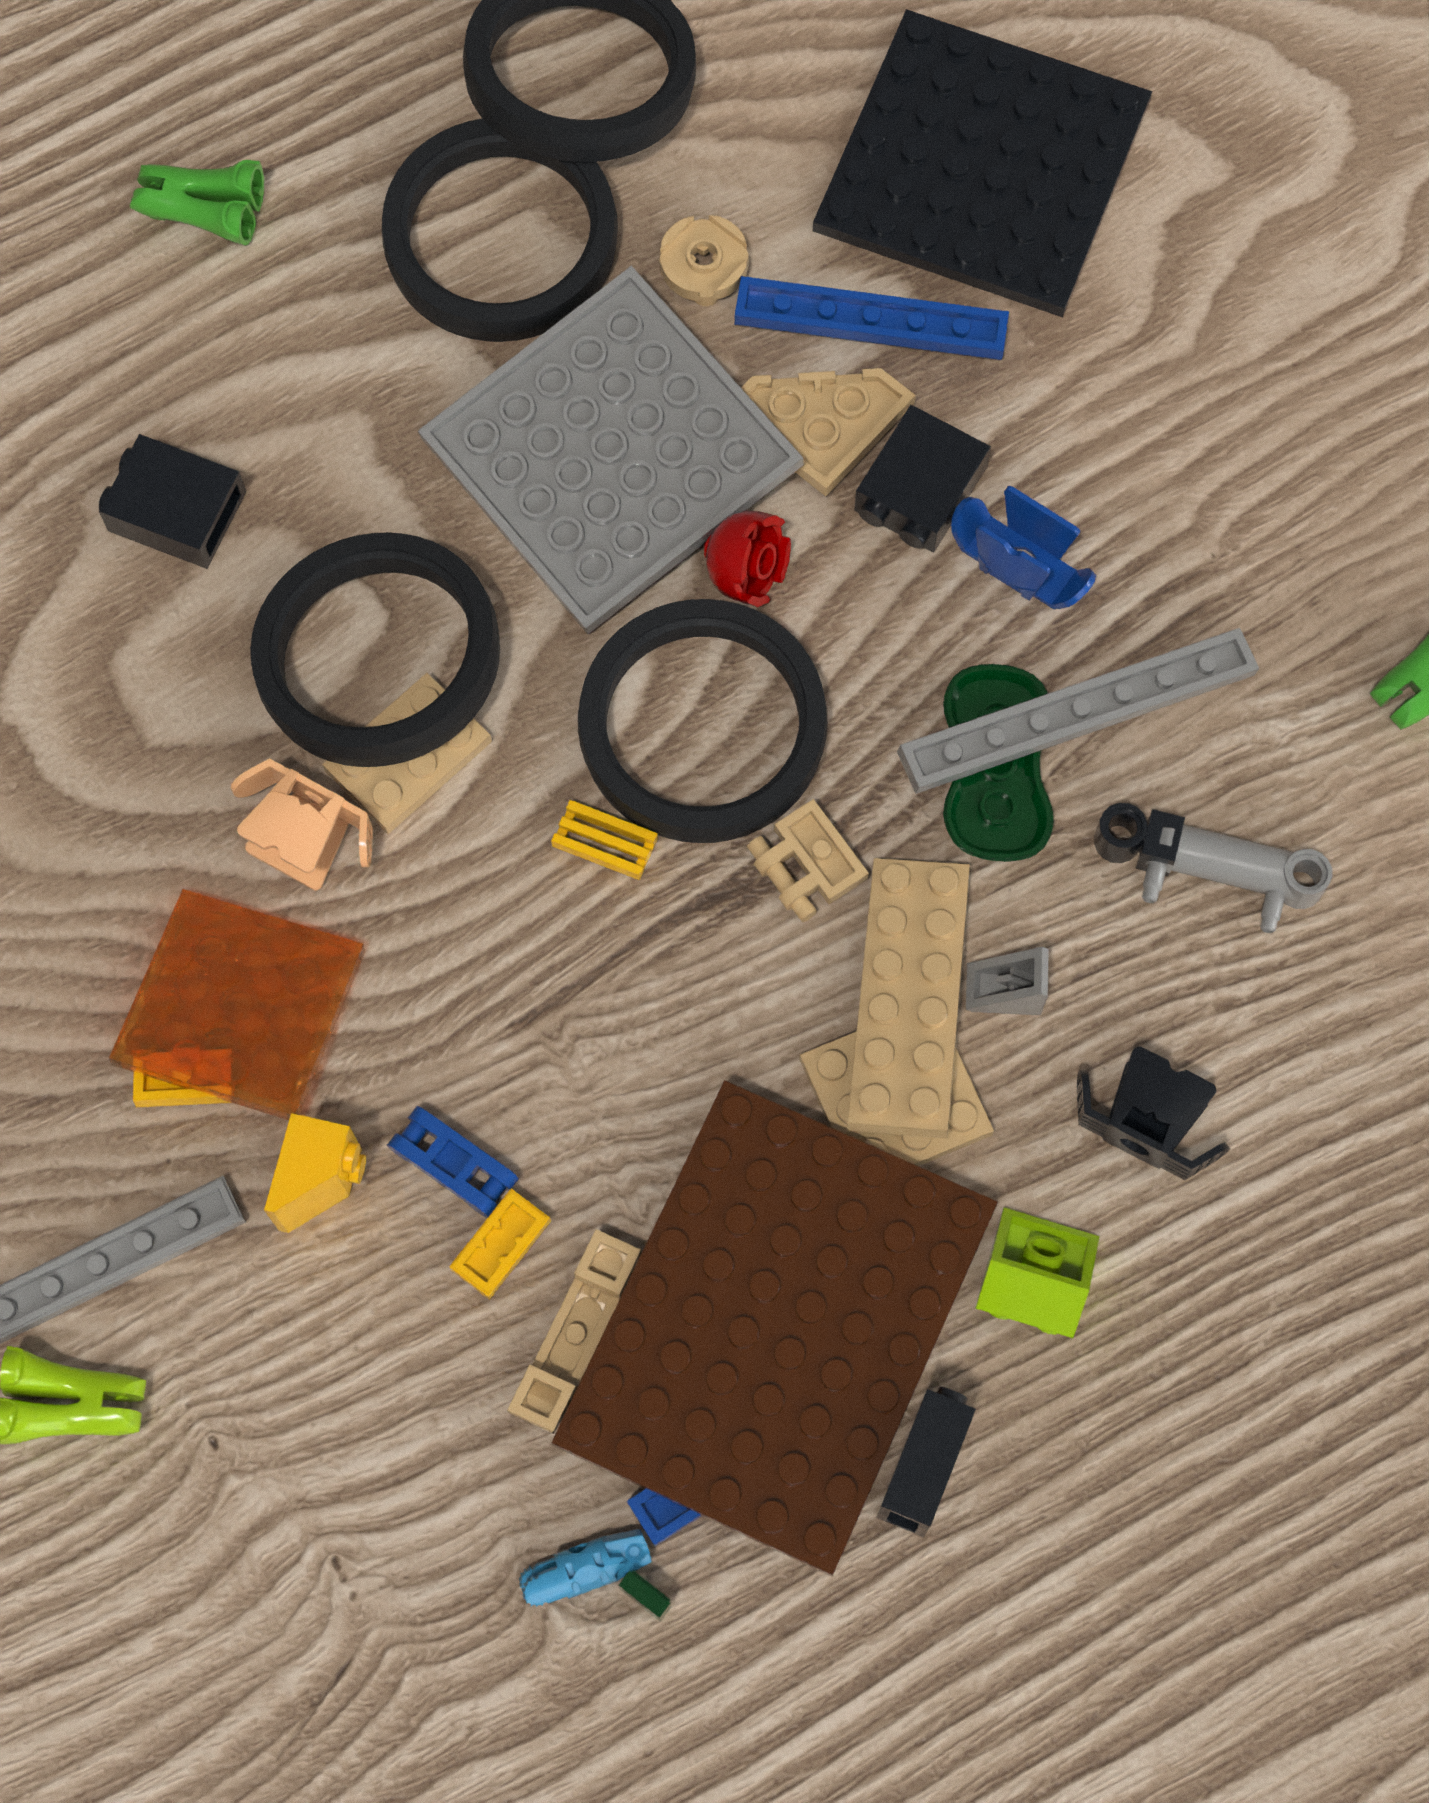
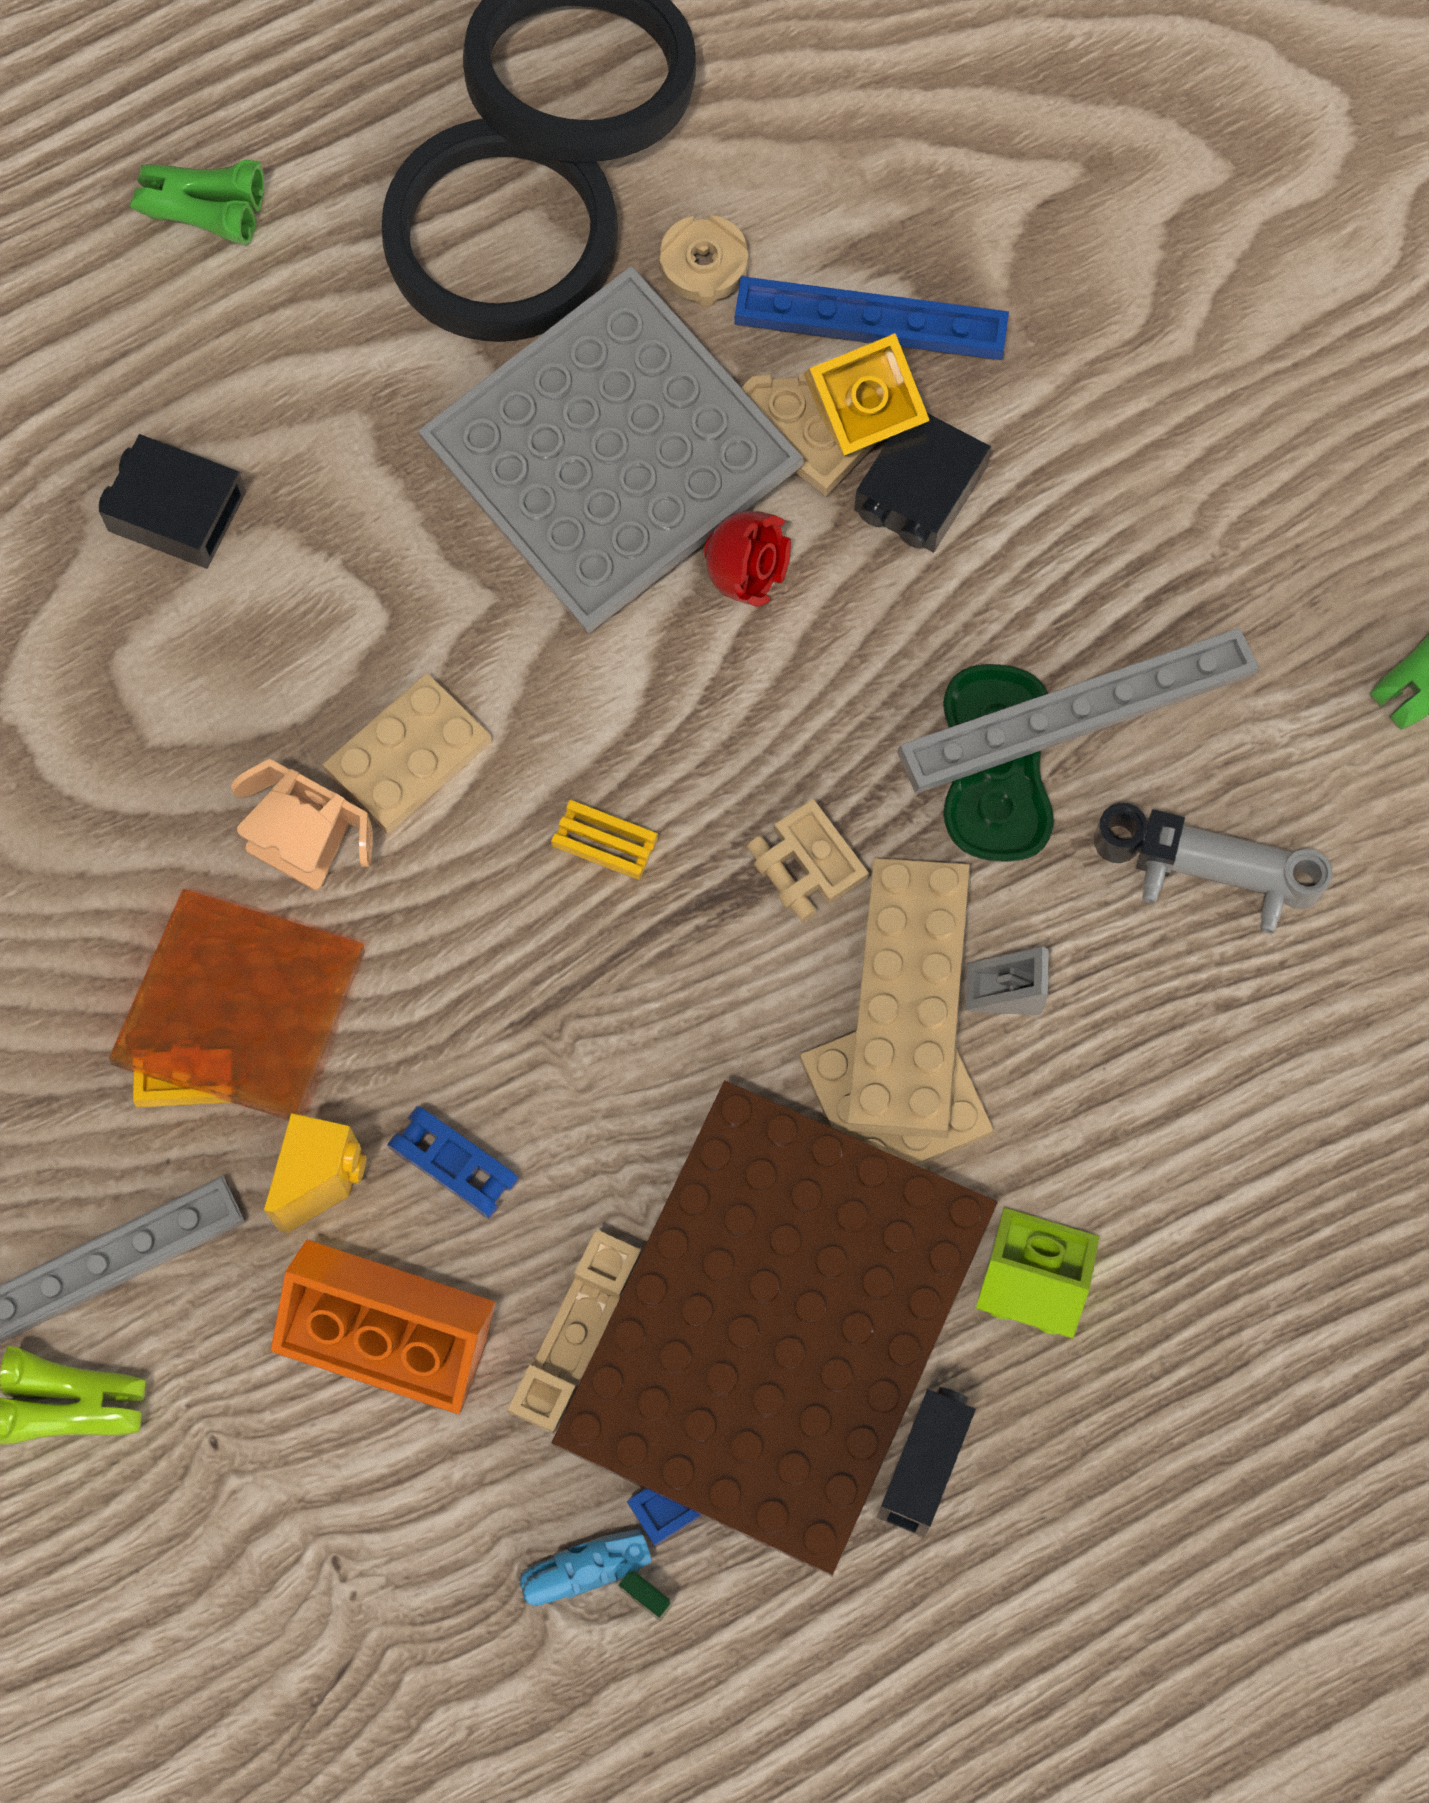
(346, 561): black tyre -> none
(381, 1326): none -> orange slope
(500, 1244): yellow plate -> none
(689, 620): black tyre -> none
(866, 395): none -> yellow slope
(983, 162): black plate -> none
(1029, 529): blue piece -> none
(1152, 1113): black piece -> none

